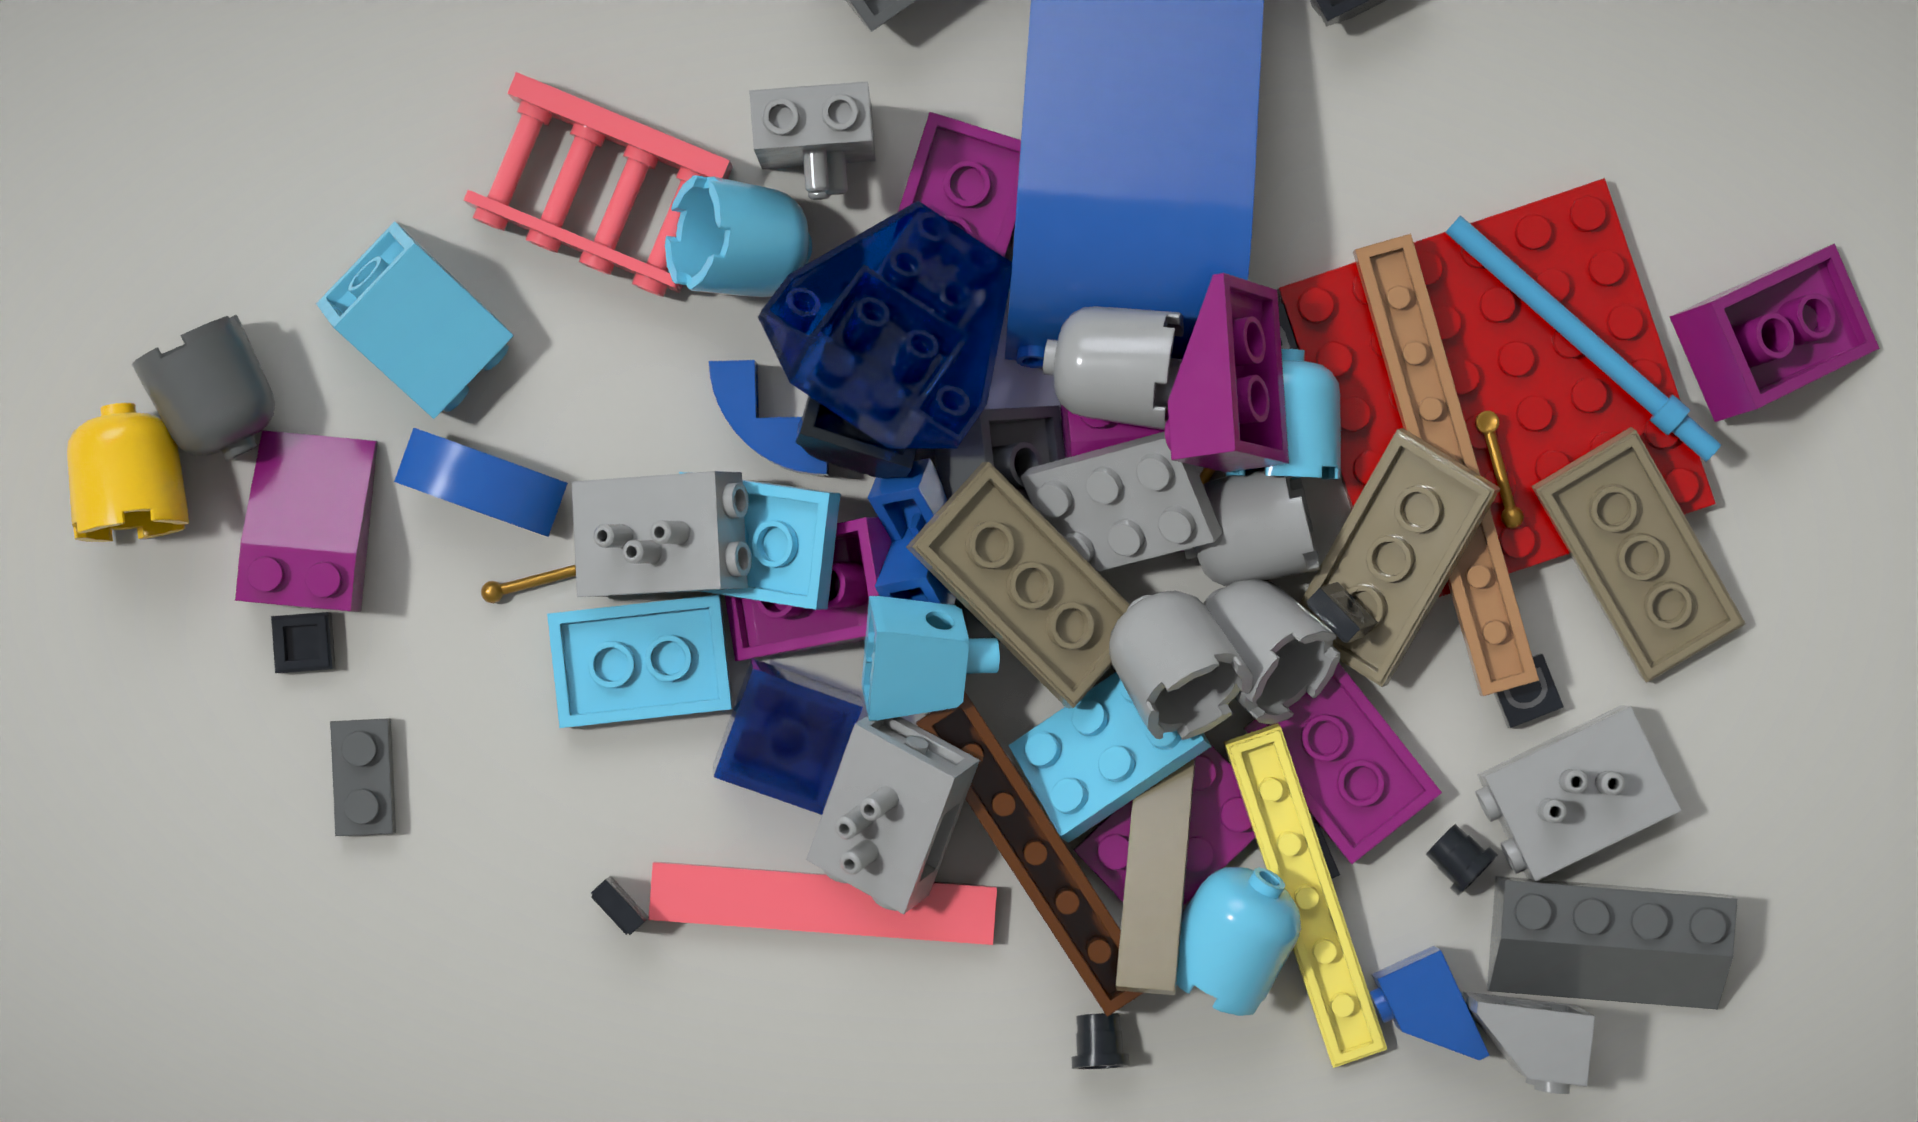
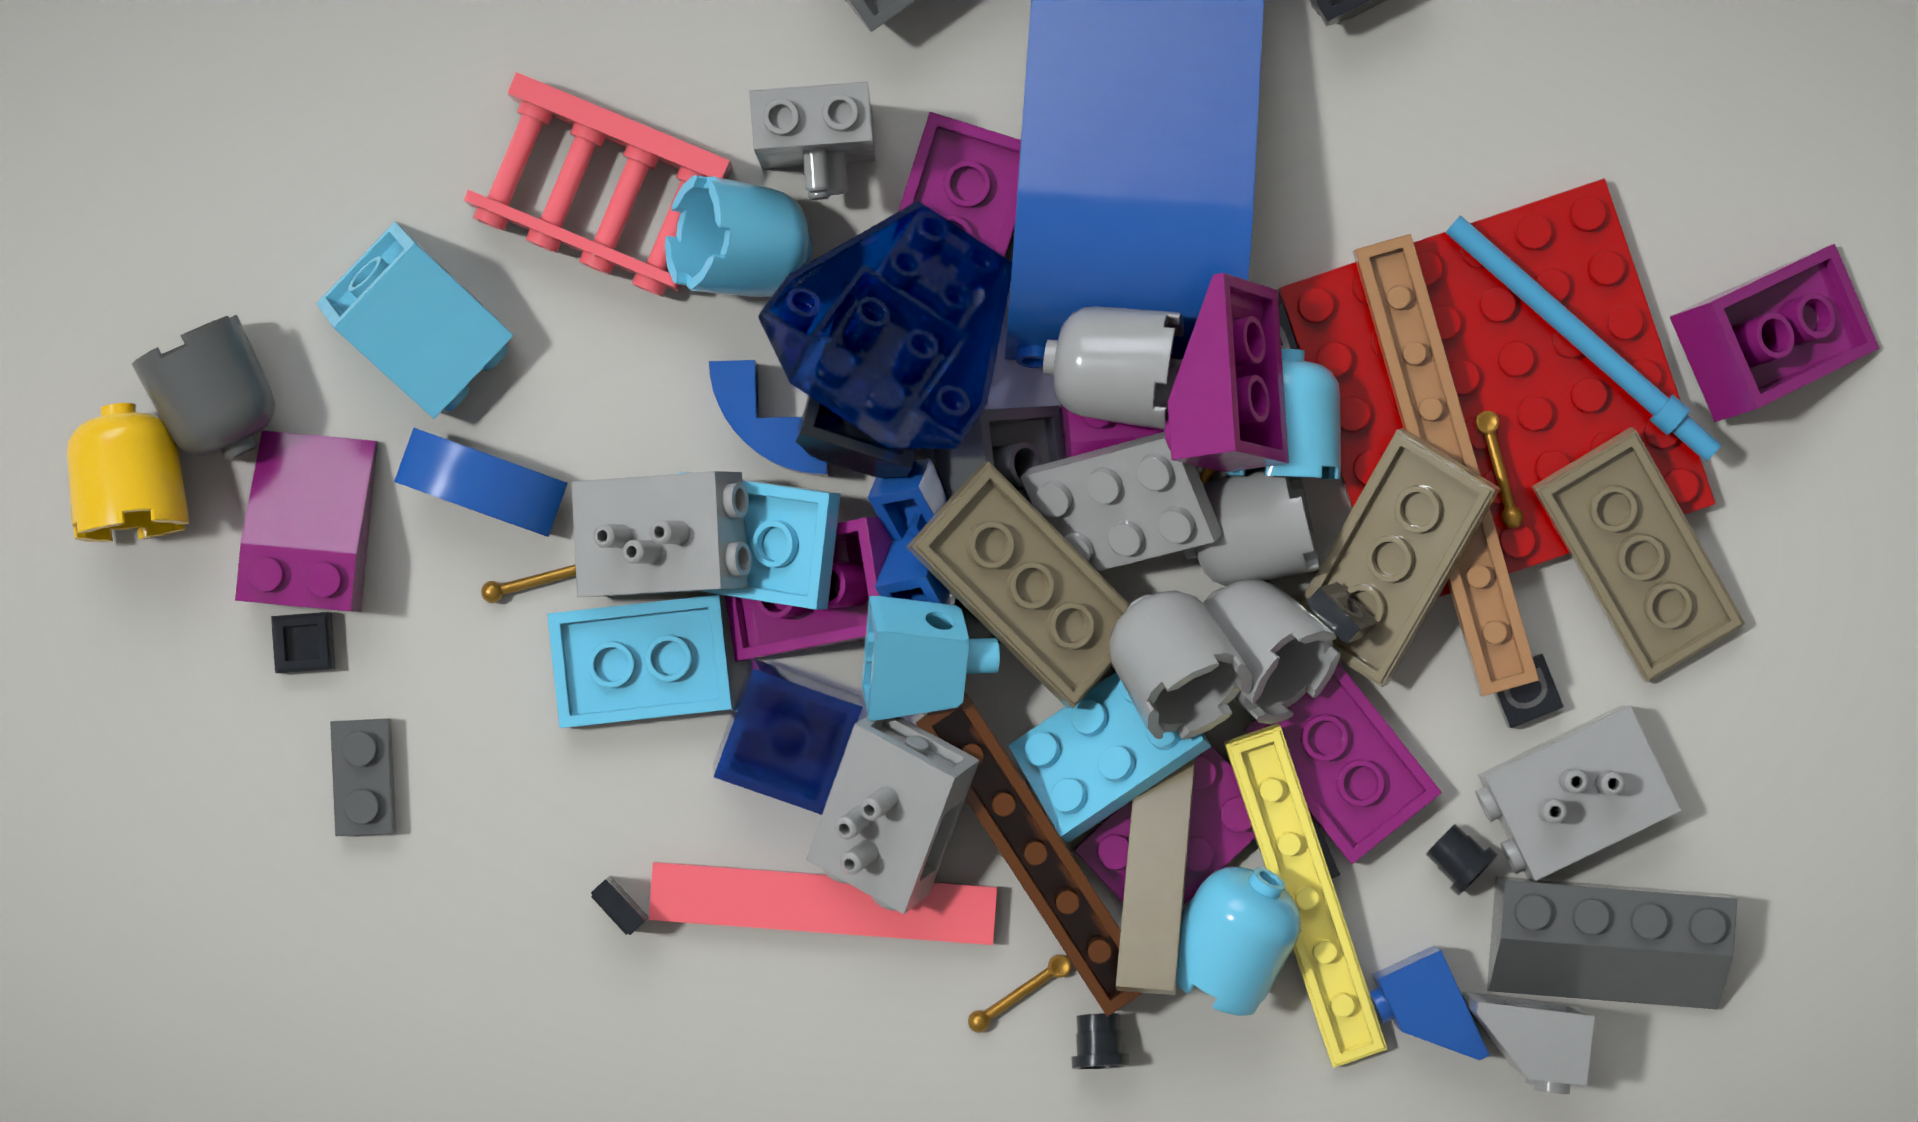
(1057, 966): none -> pearl gold hinge

